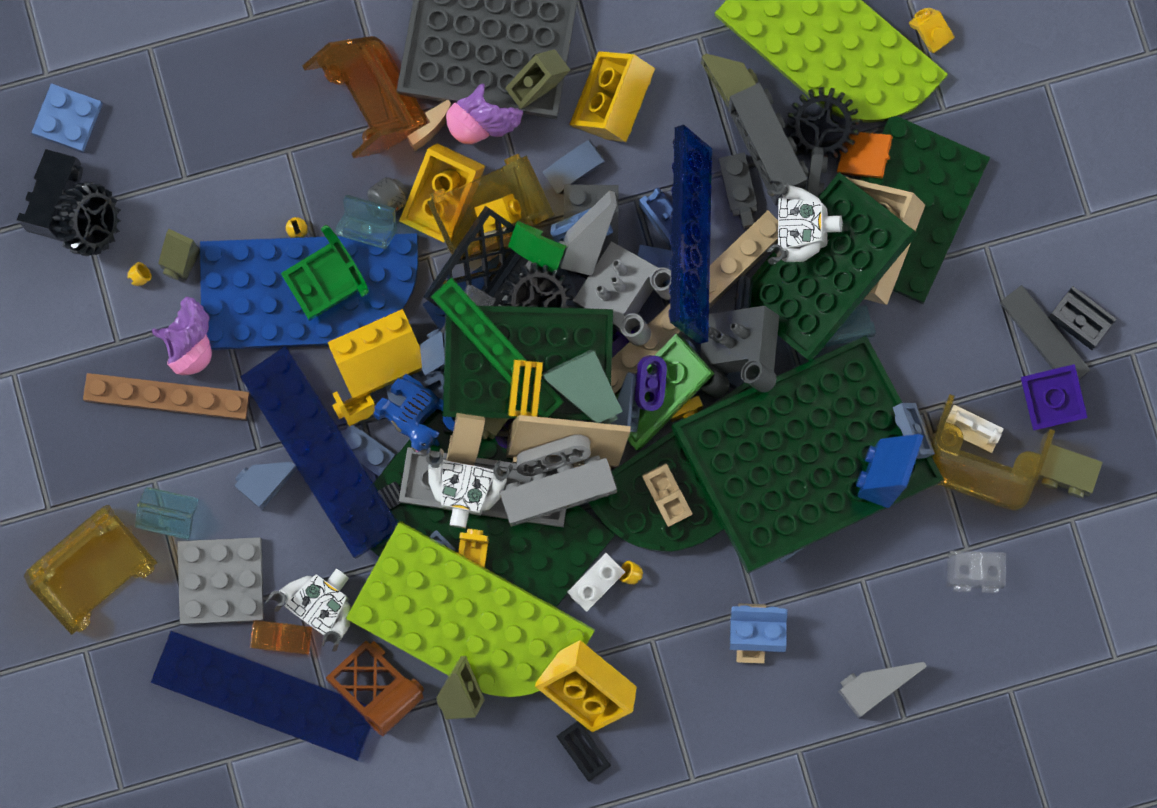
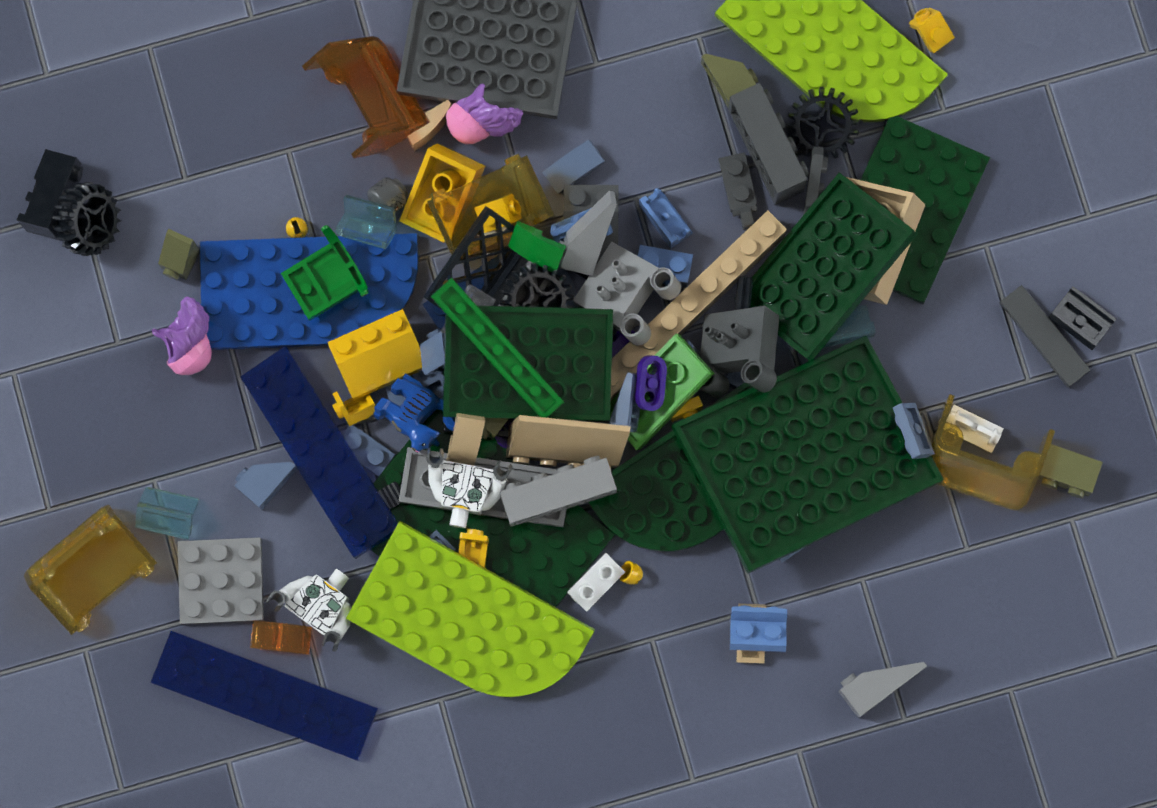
(67, 118): medium blue plate -> none
(139, 274): yellow hinge -> none
(166, 396): medium nougat plate -> none
(394, 700): dark orange piece -> none
(460, 694): olive slope -> none
(536, 388): yellow tile -> none
(537, 78): olive slope -> none
(569, 451): light grey beam -> none
(586, 387): sand green slope -> none
(587, 687): yellow slope -> none
(597, 770): black tile -> none
(612, 95): yellow slope -> none
(667, 494): tan slope -> none
(690, 235): clear blue plate -> none
(801, 224): white torso -> none
(866, 156): orange piece -> none
(888, 469): blue slope -> none
(976, 570): clear brick -> none
(1054, 397): dark purple plate -> none

